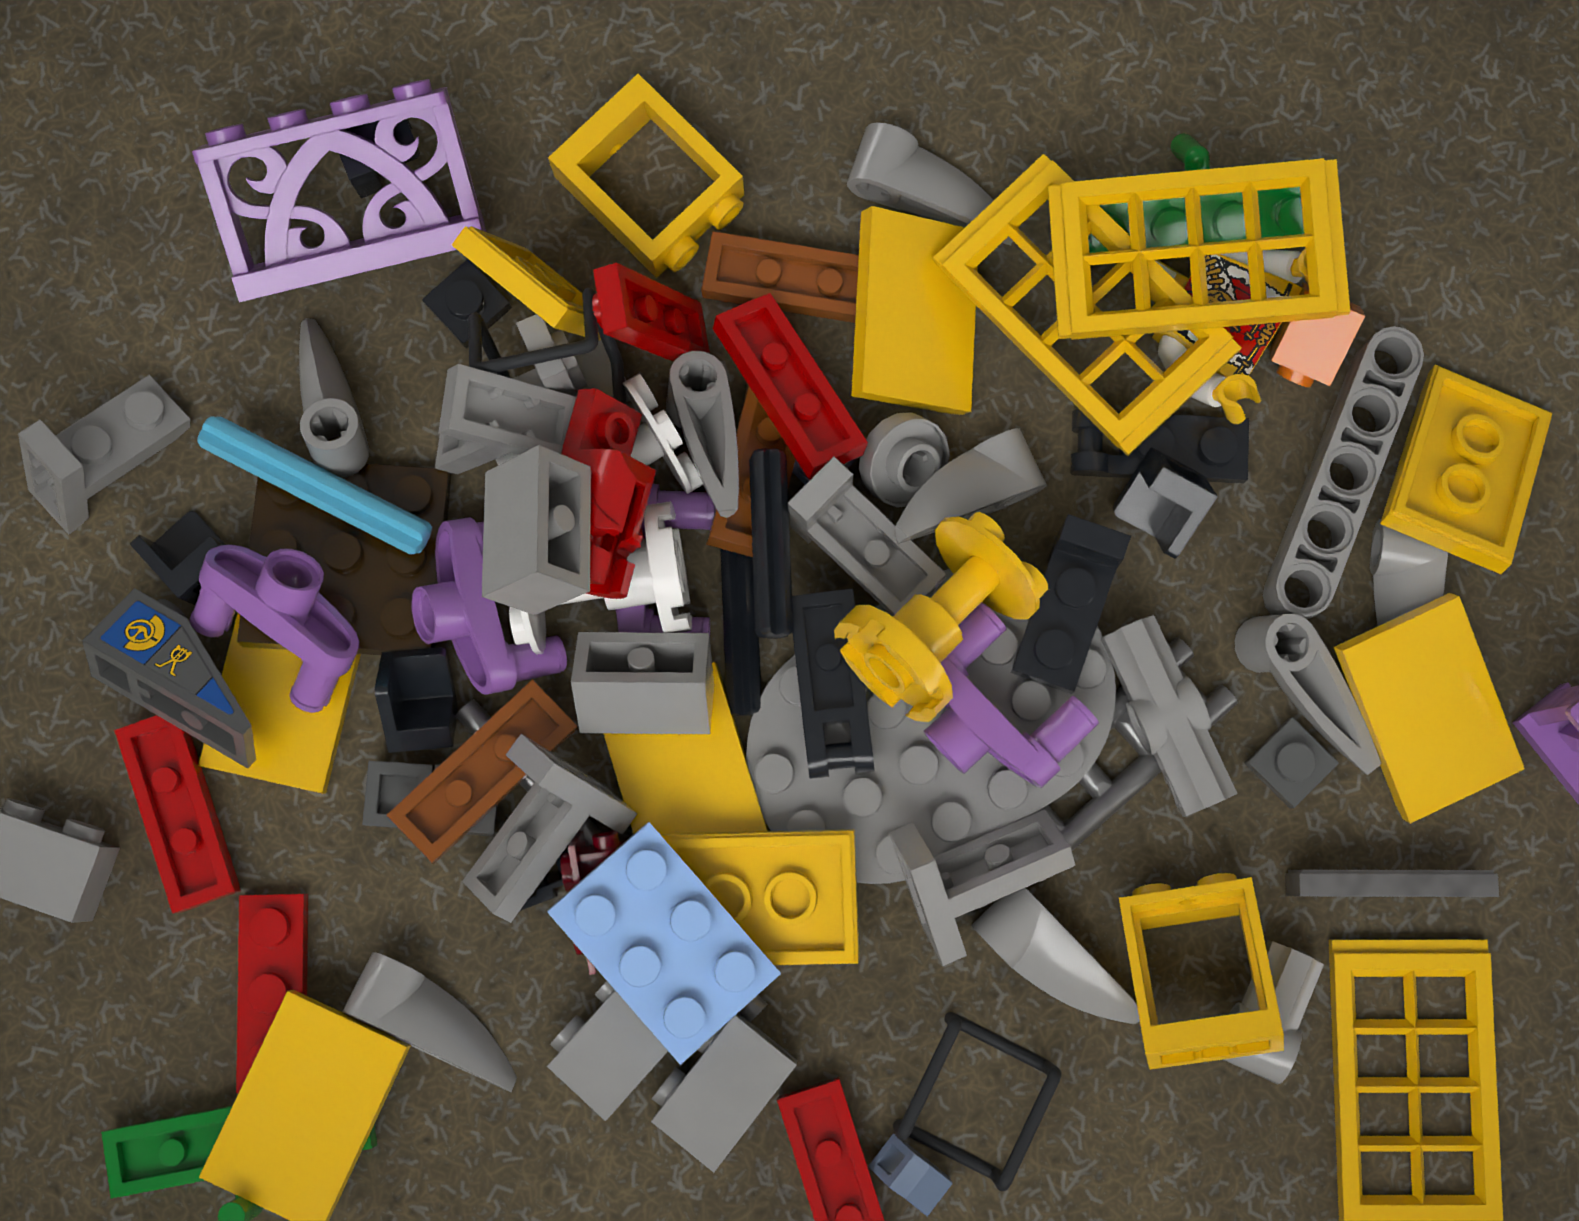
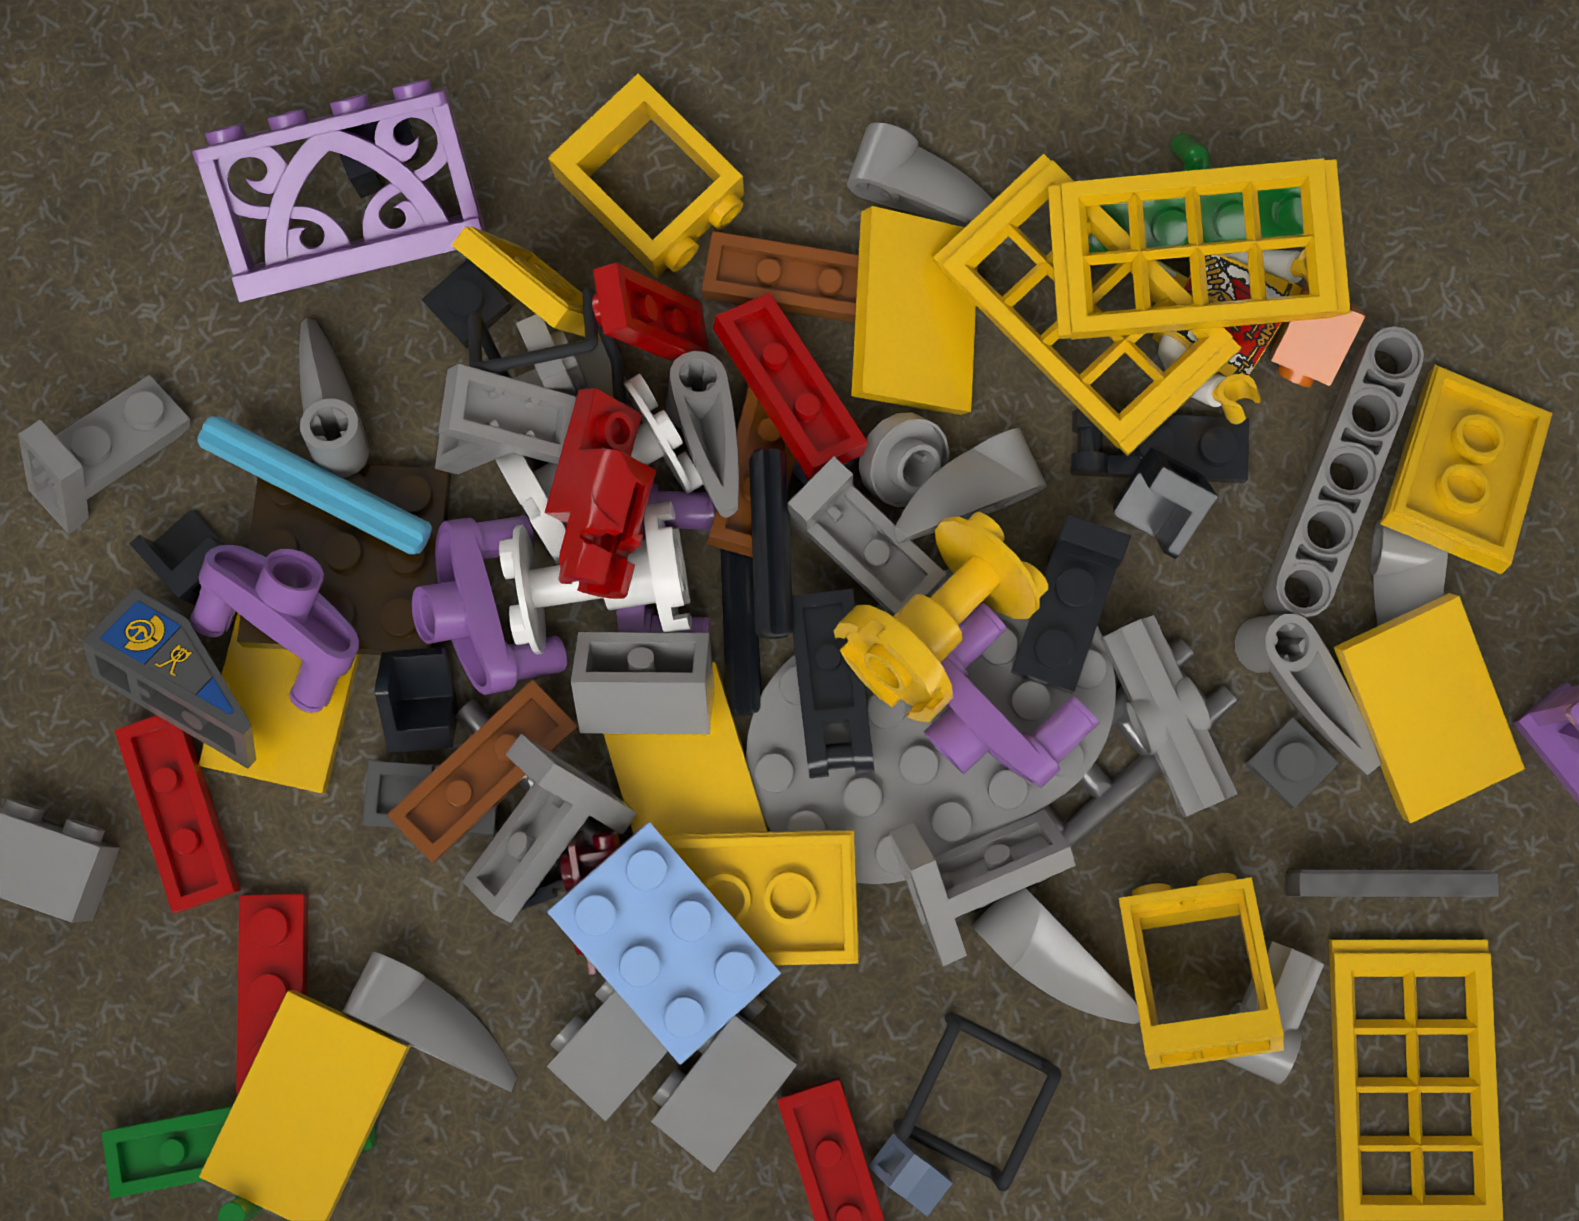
(536, 531): light grey brick -> none

